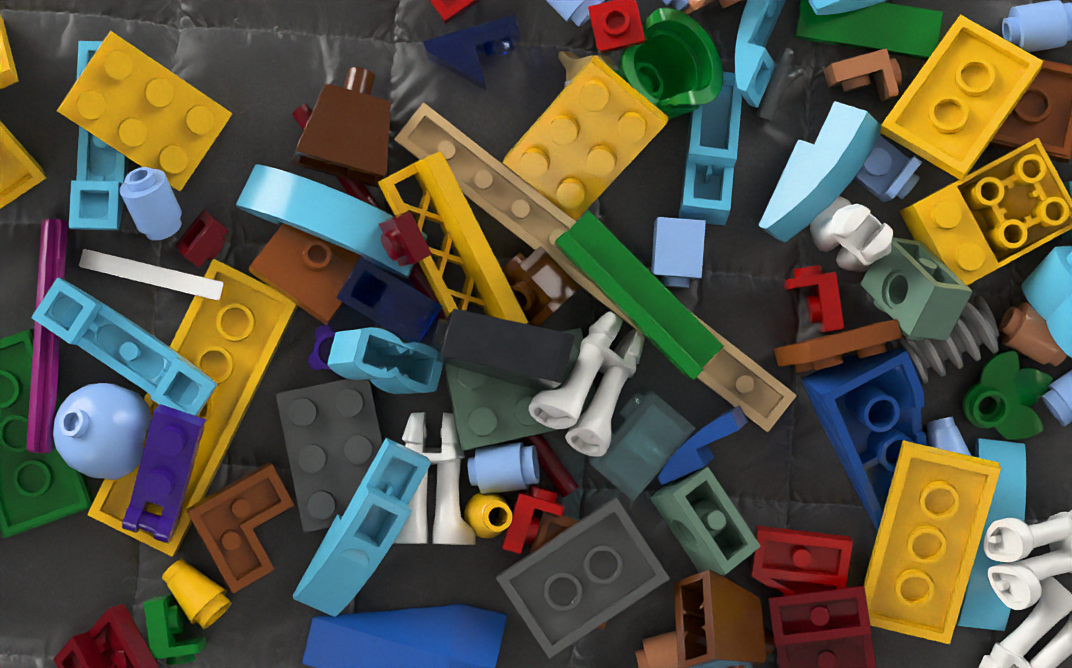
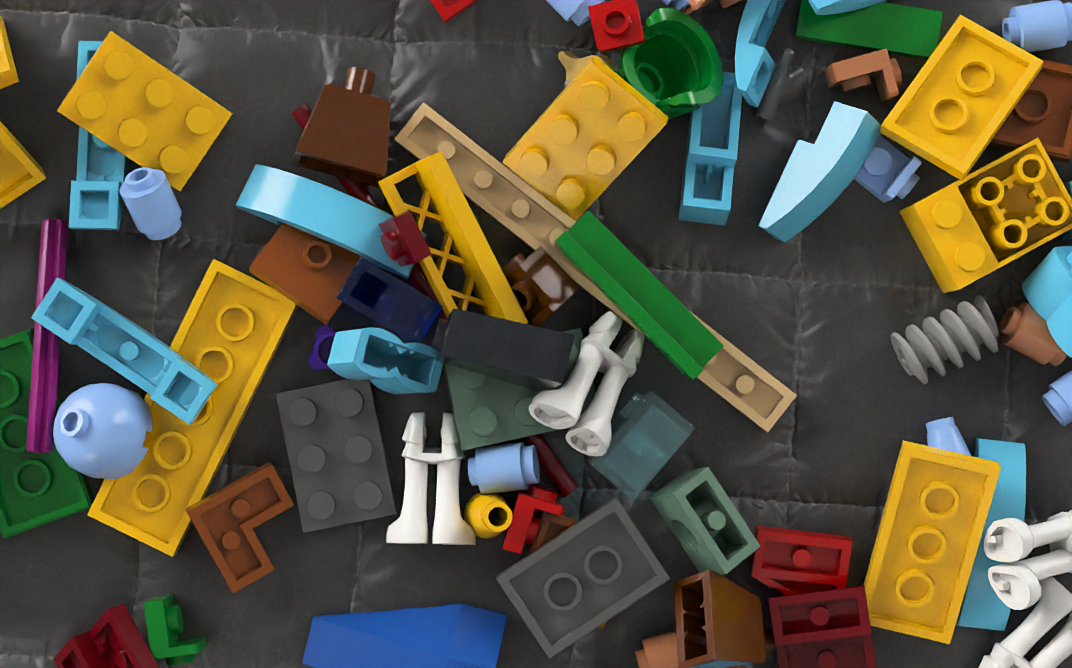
(151, 274): white sticker -> none
(164, 472): dark purple plate -> none
(196, 593): yellow cone -> none
(202, 239): dark red plate -> none
(365, 531): medium azure slope -> none
(460, 49): clear blue slope -> none
(678, 251): light blue brick -> none
(695, 451): blue slope -> none
(825, 303): red bracket -> none
(827, 350): dark orange plate -> none
(856, 230): white piece -> none
(867, 414): blue wedge -> none
(916, 290): sand green brick -> none
(1012, 395): green plate -> none

